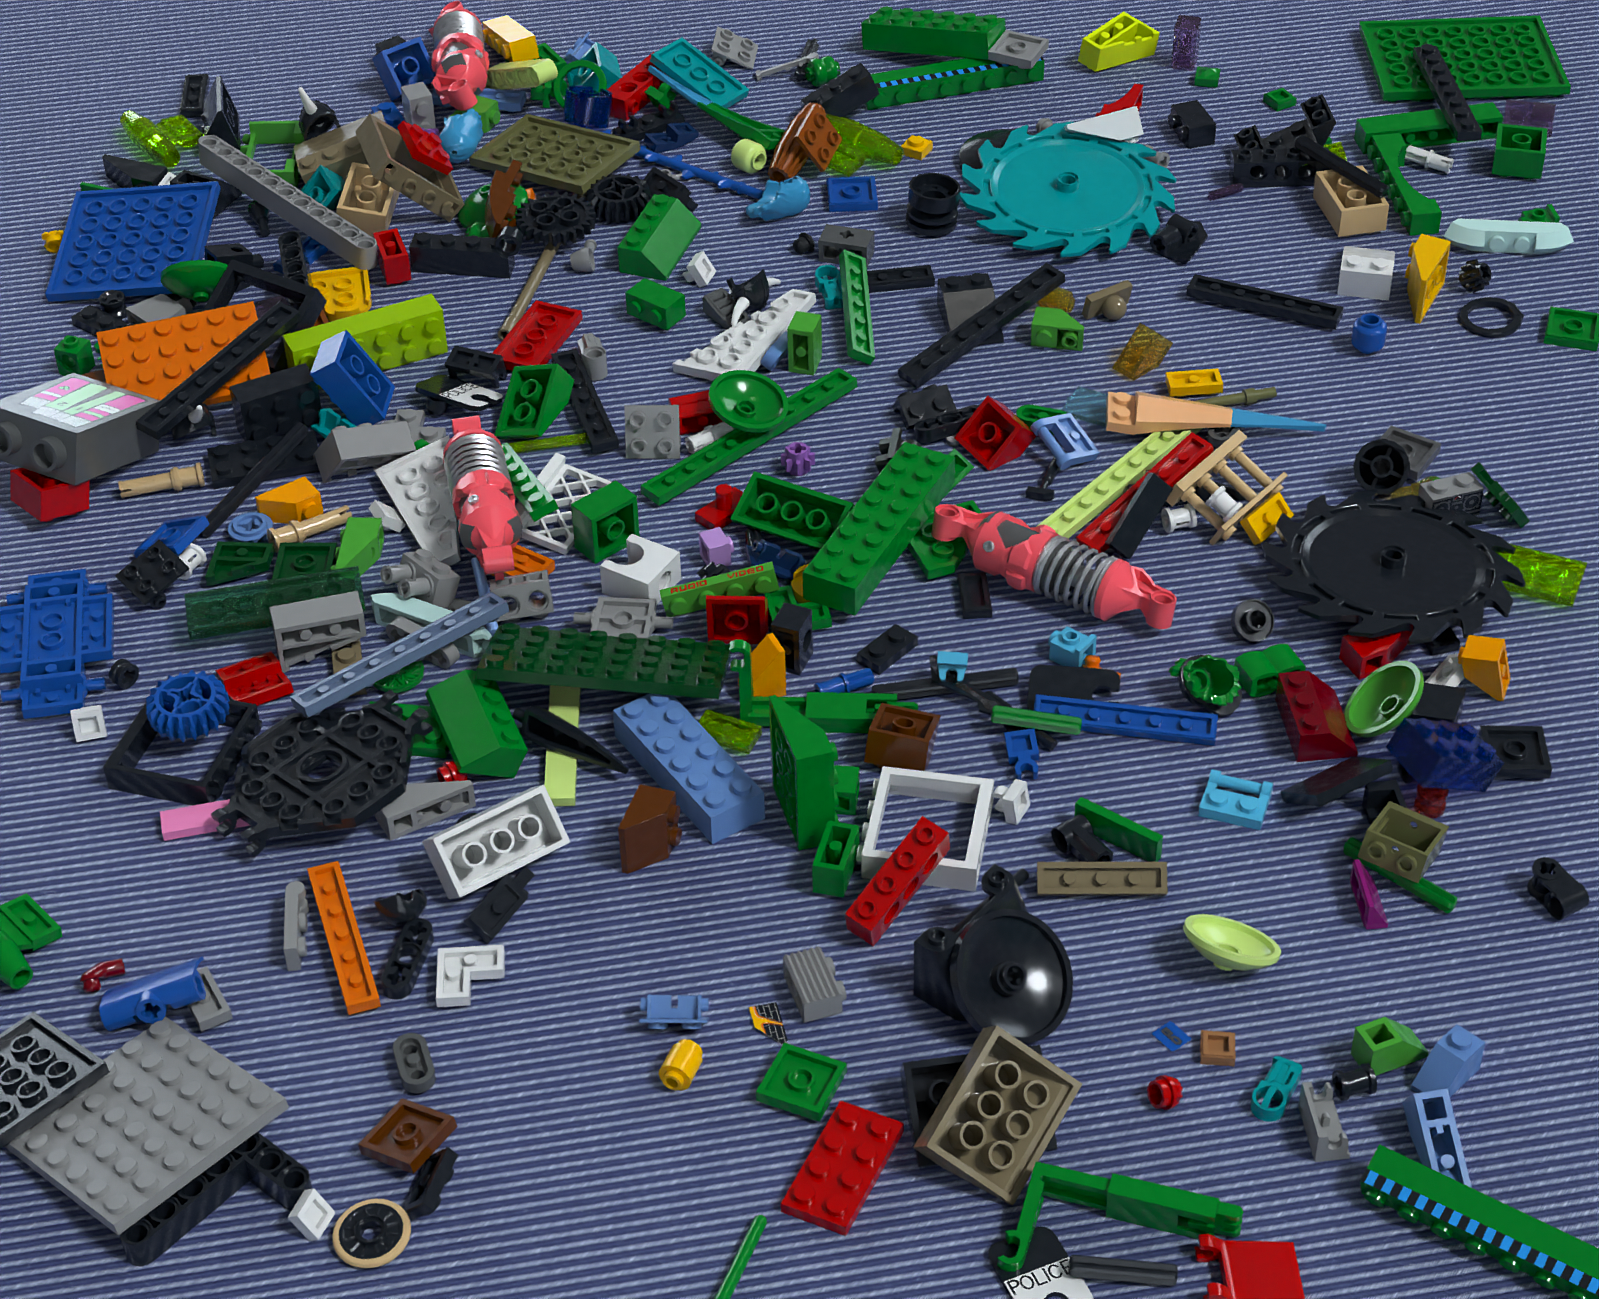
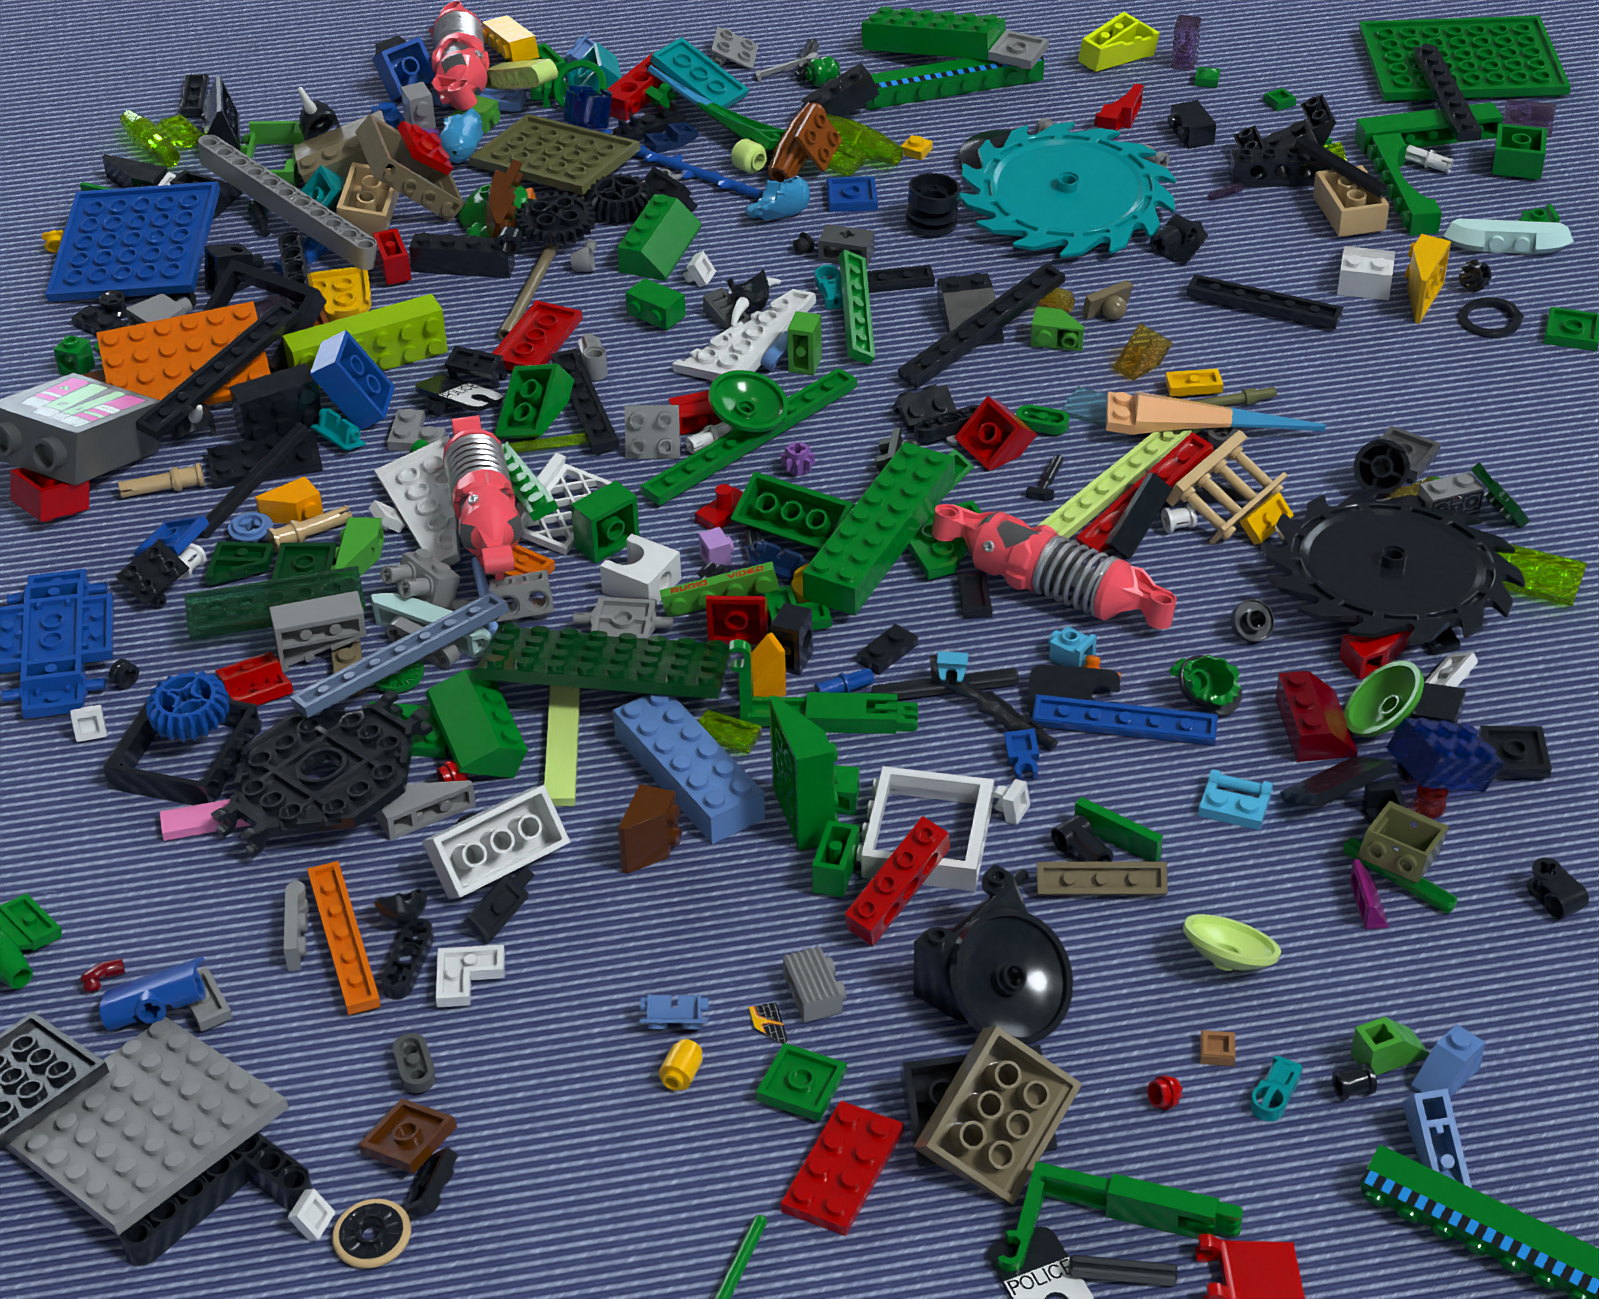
(193, 278): green dish -> none
(362, 447): light grey wedge -> none
(561, 736): black piece -> none
(901, 738): reddish brown slope -> none
(1036, 720): green axle -> none
(1071, 437): medium blue plate -> none
(1115, 126): white slope -> none
(1171, 1036): blue sticker -> none
(1224, 504): white bush -> none
(1261, 669): green brick -> none
(1322, 1124): light grey hinge -> none
(1369, 333): blue head -> none
(1486, 664): light orange slope -> none

